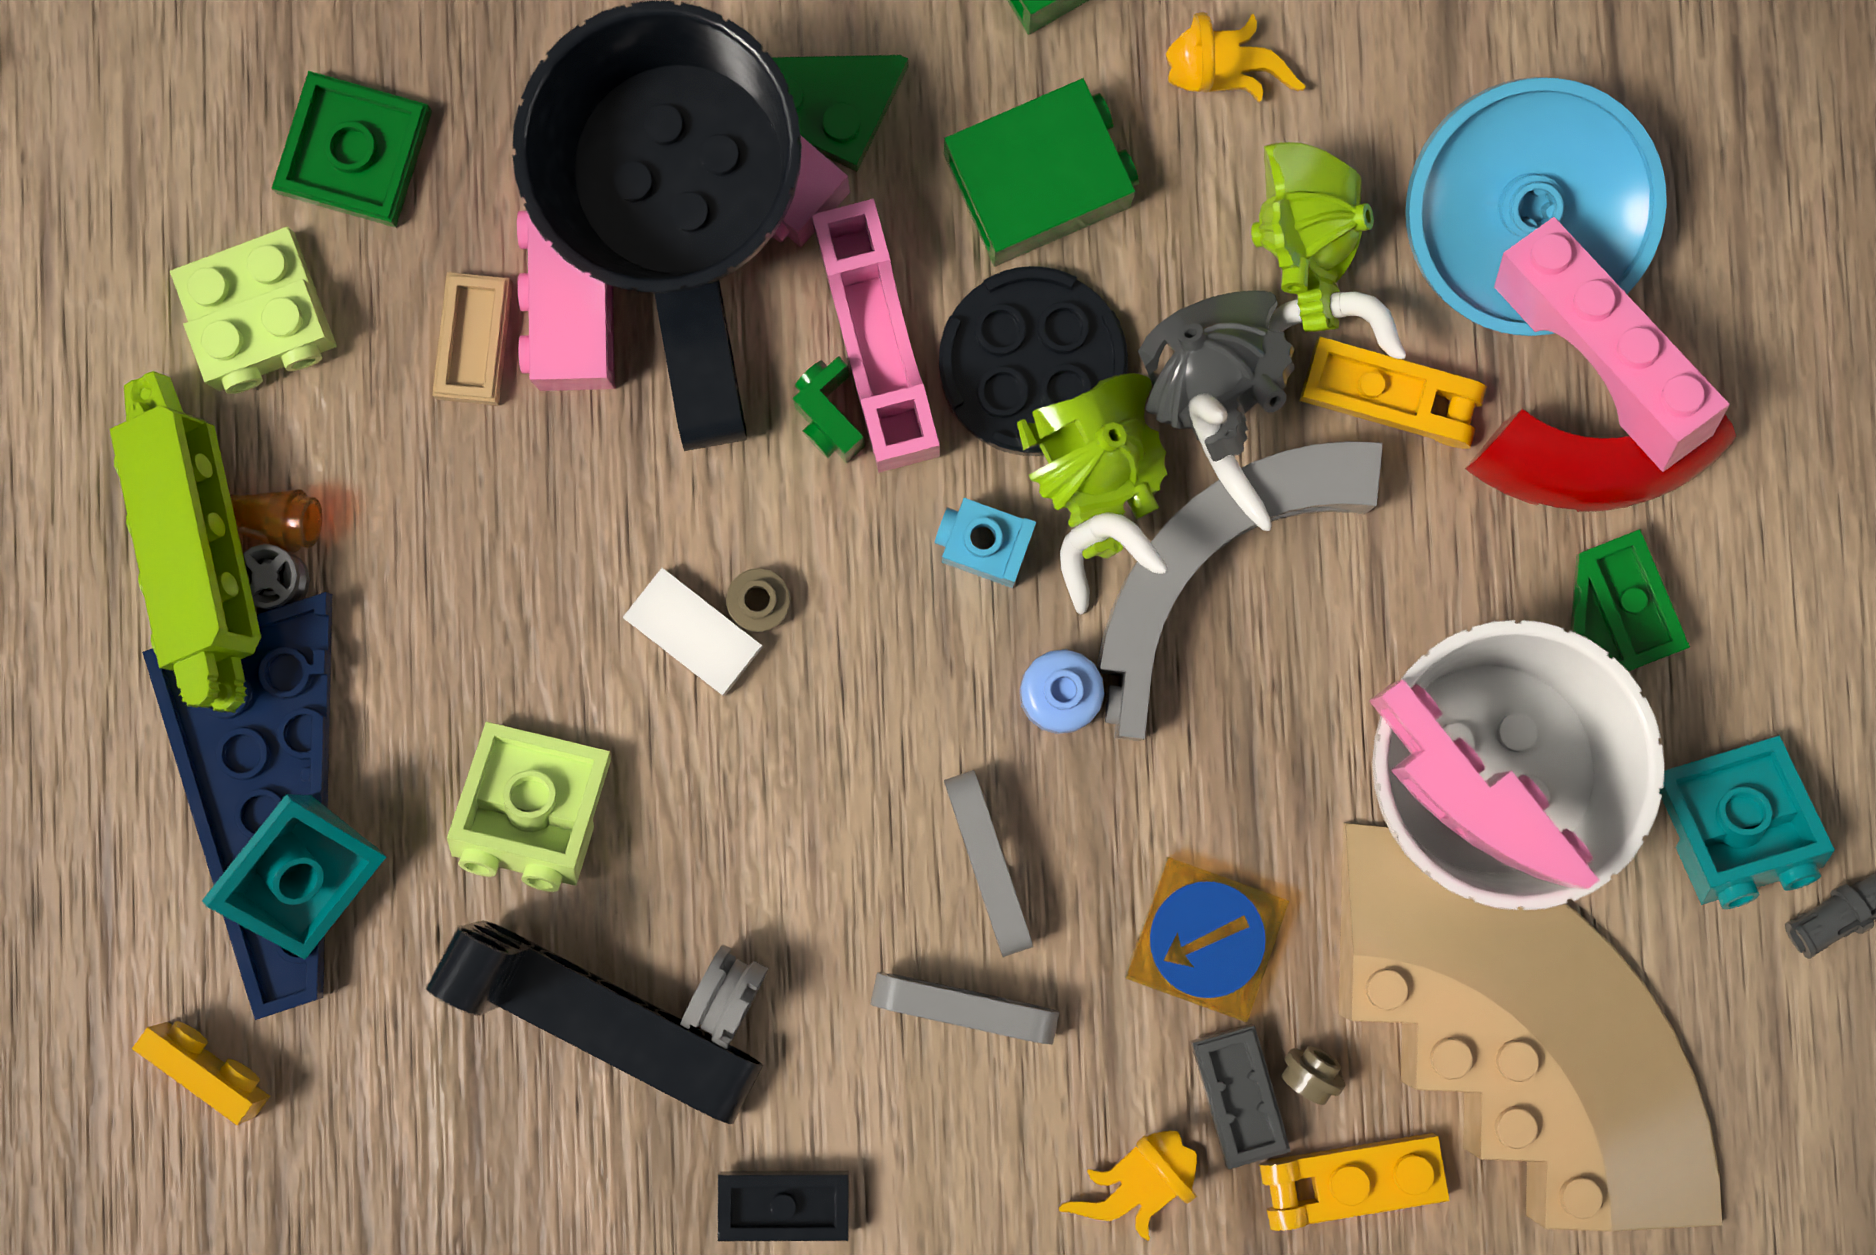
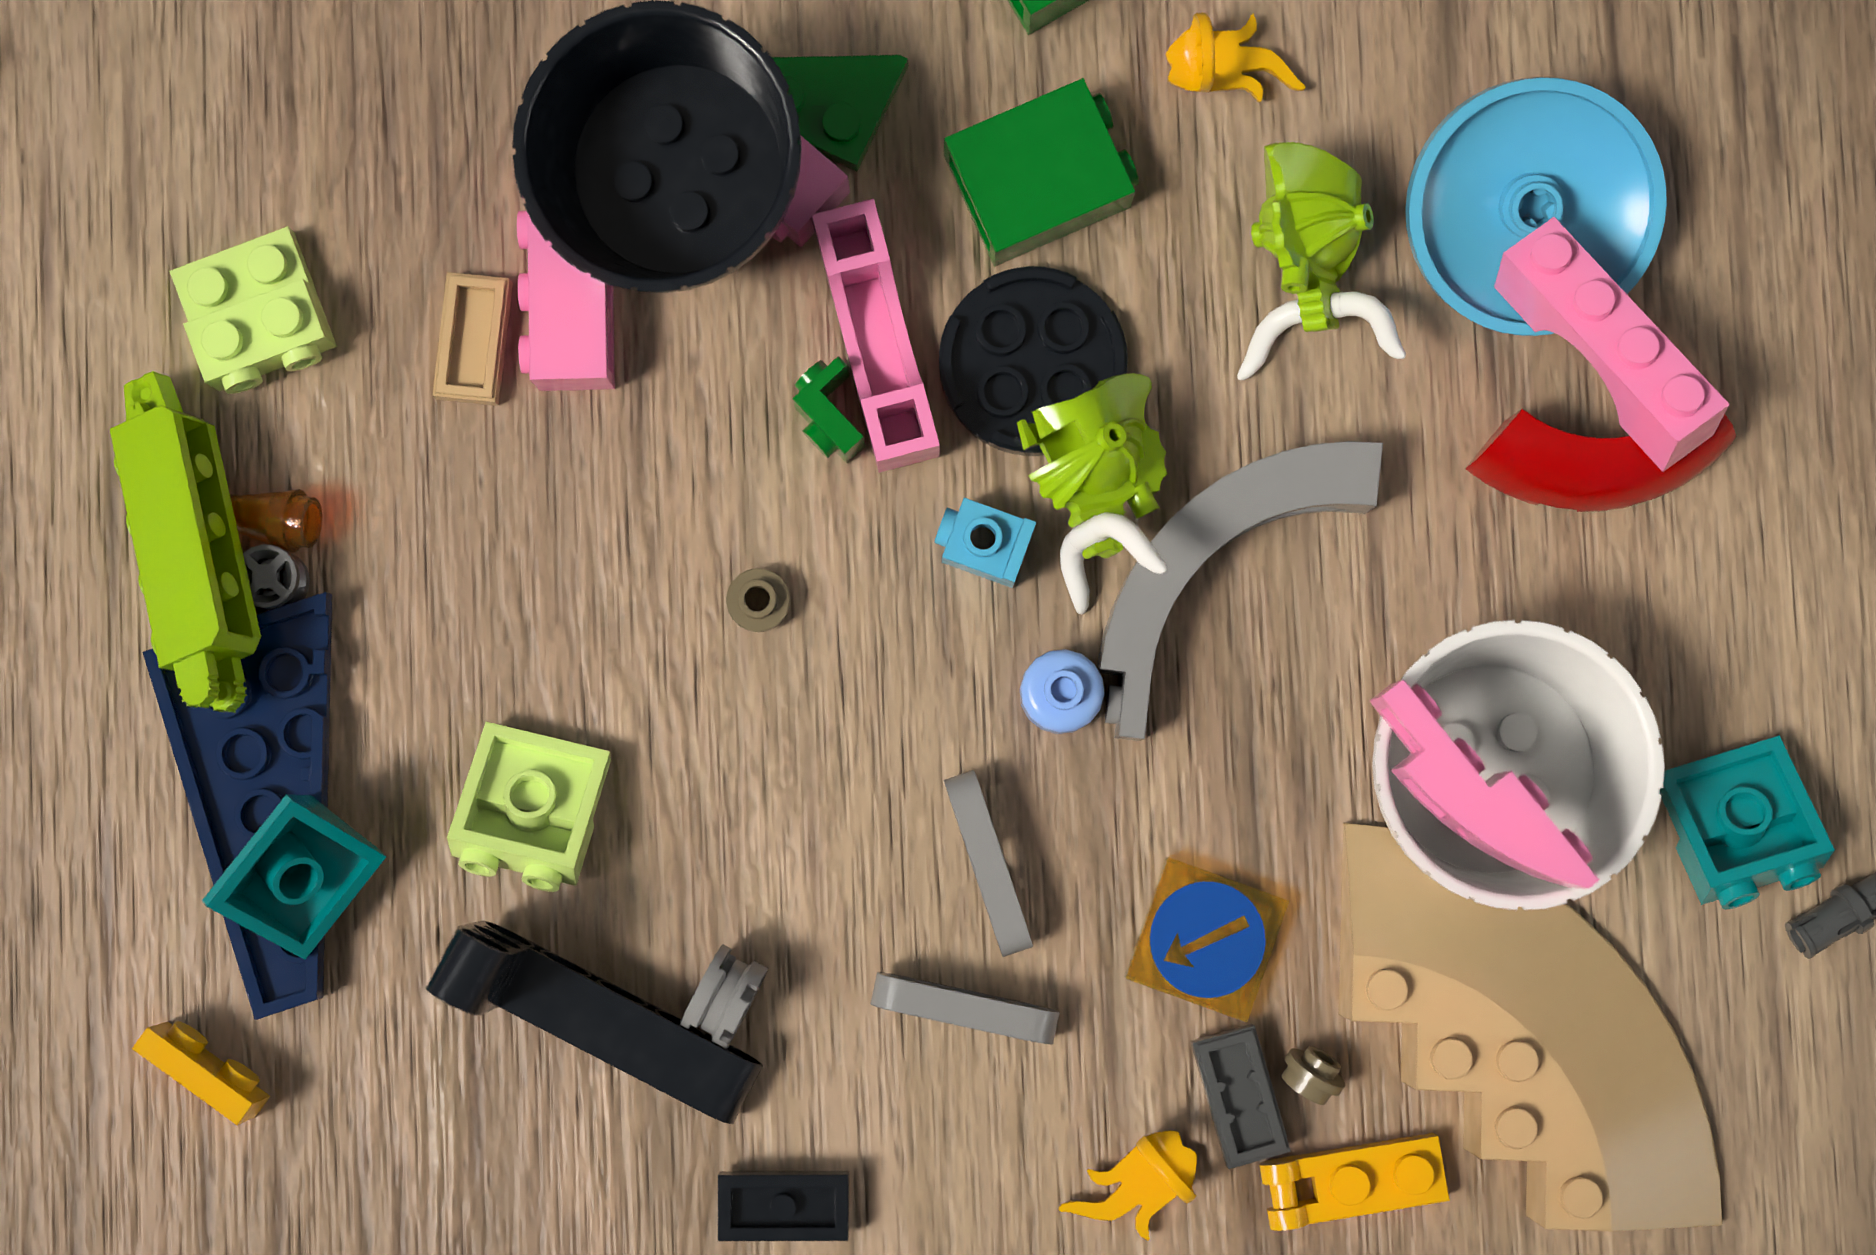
(352, 149): green tile -> none
(693, 632): white tile -> none
(701, 367): black beam -> none
(1217, 373): dark grey helmet -> none
(1391, 392): yellow plate -> none
(1625, 603): green wing -> none

